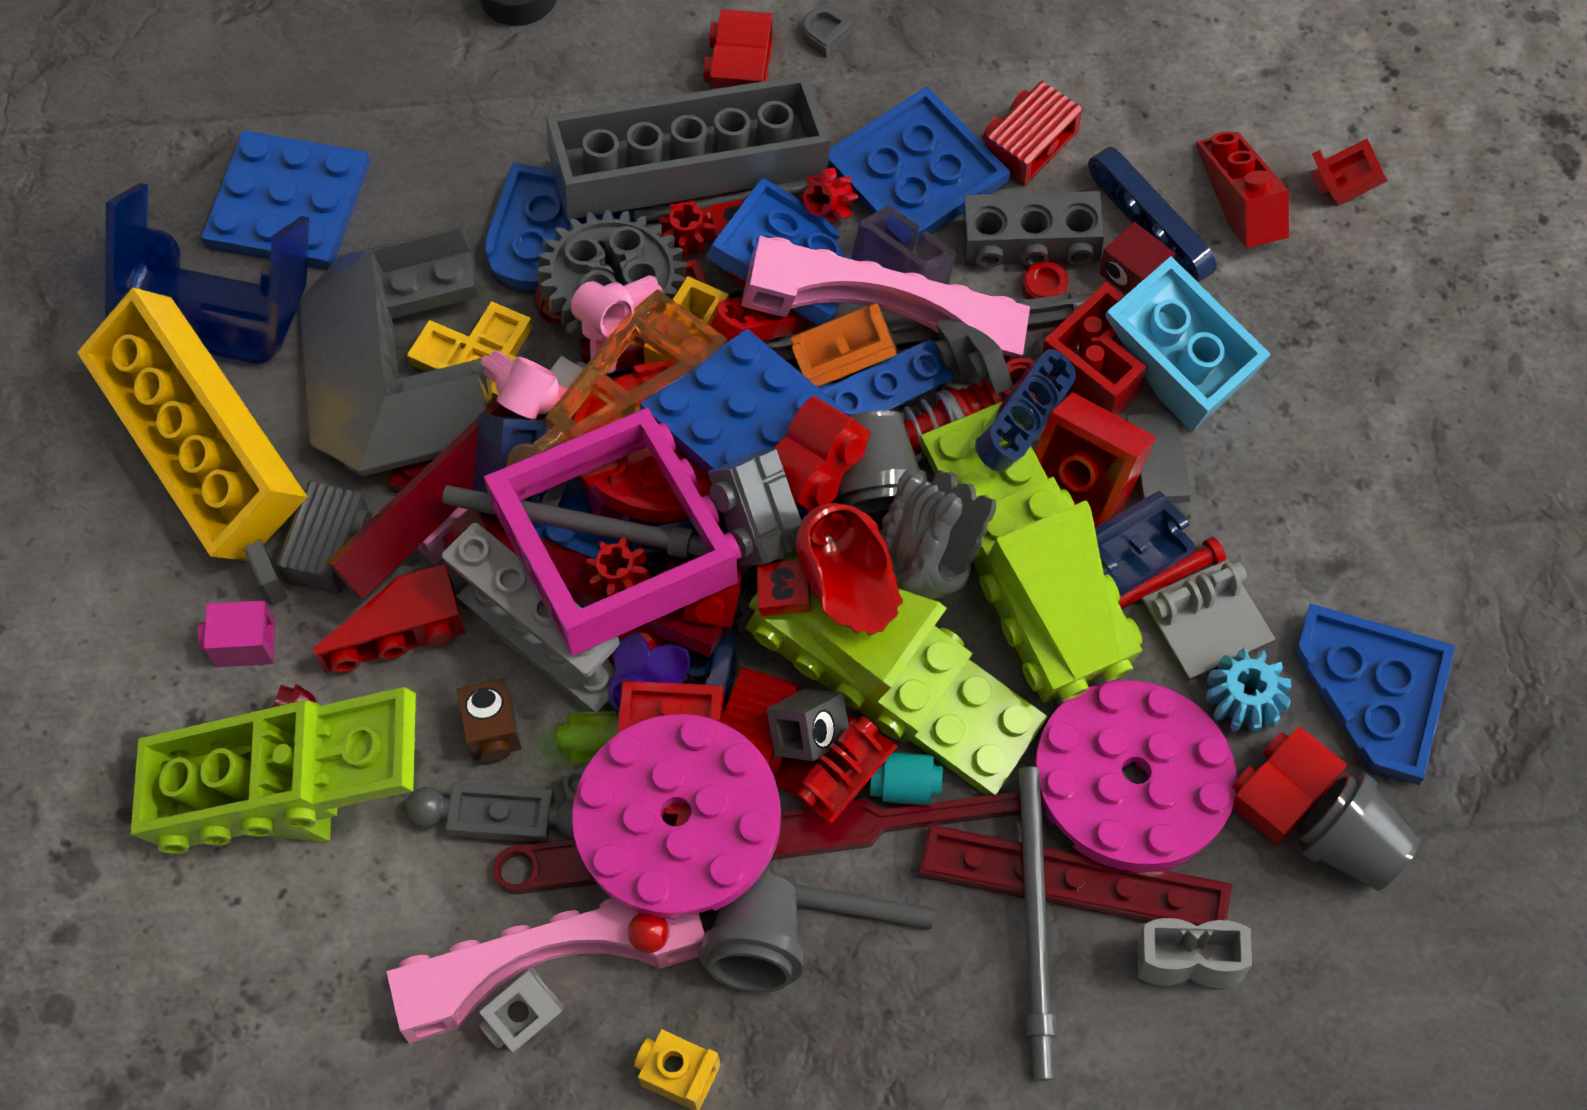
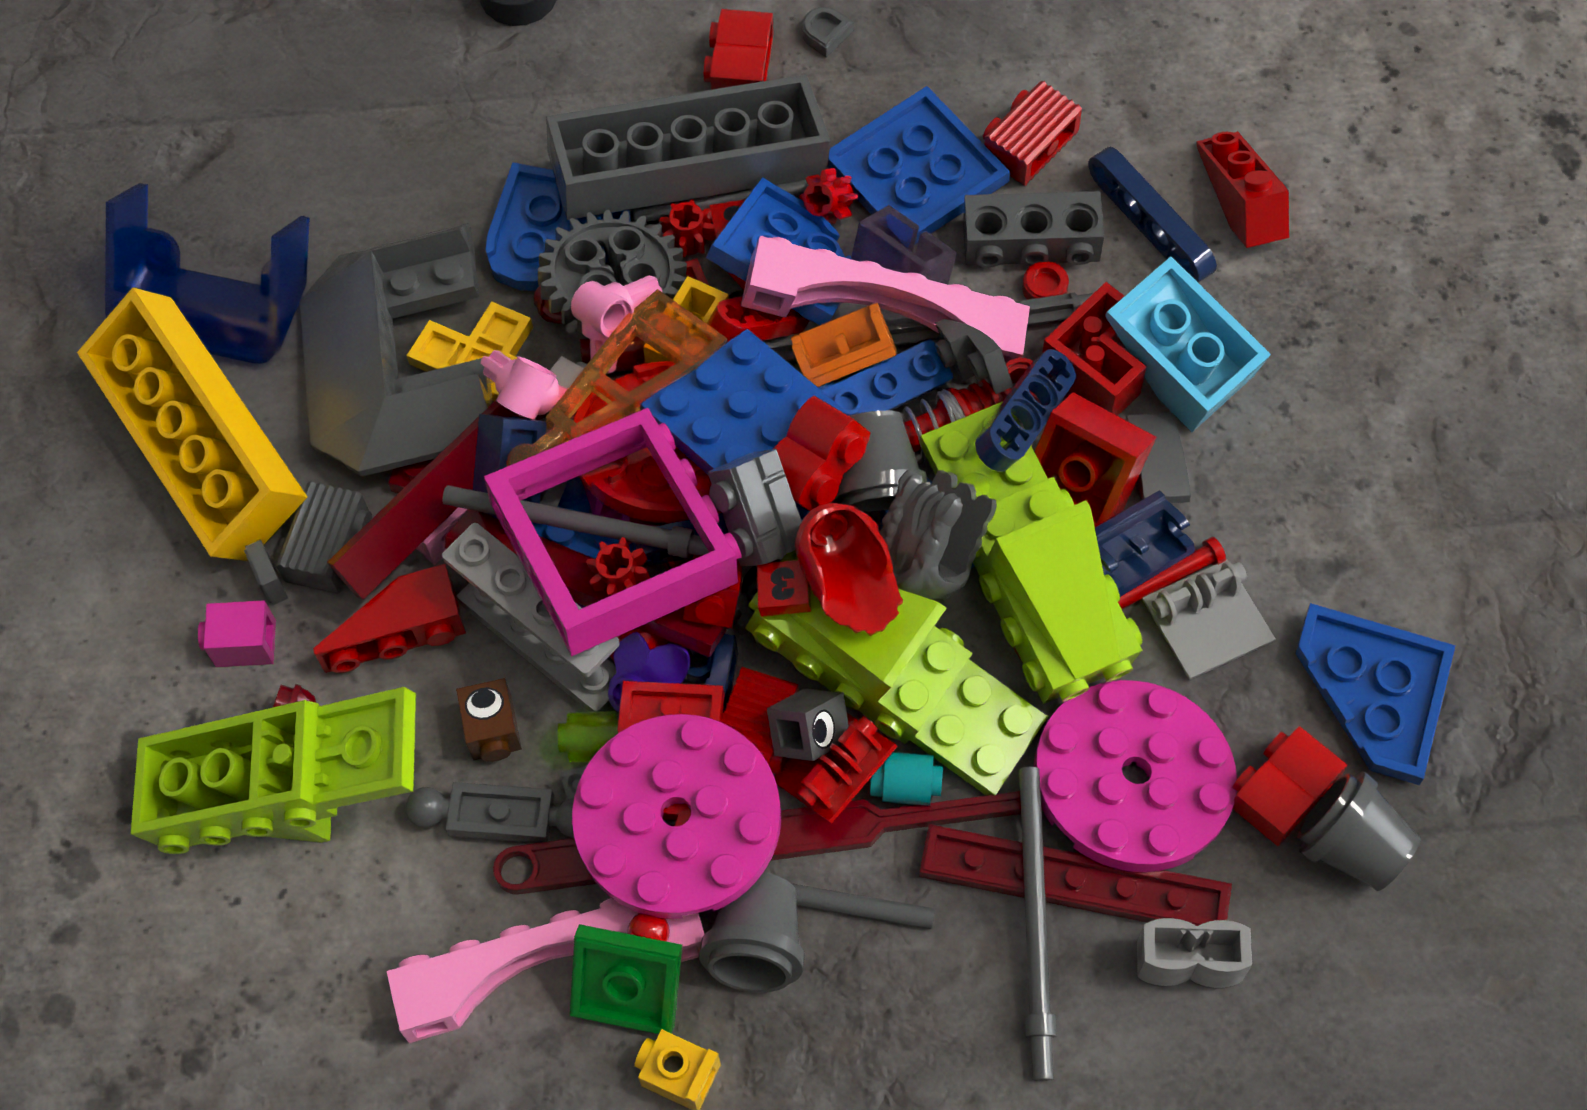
(274, 184): blue plate -> none
(542, 1007): light grey brick -> none
(625, 979): none -> green tile
(1132, 257): dark red brick -> none
(1242, 672): medium azure gear -> none
(1348, 172): red bracket -> none

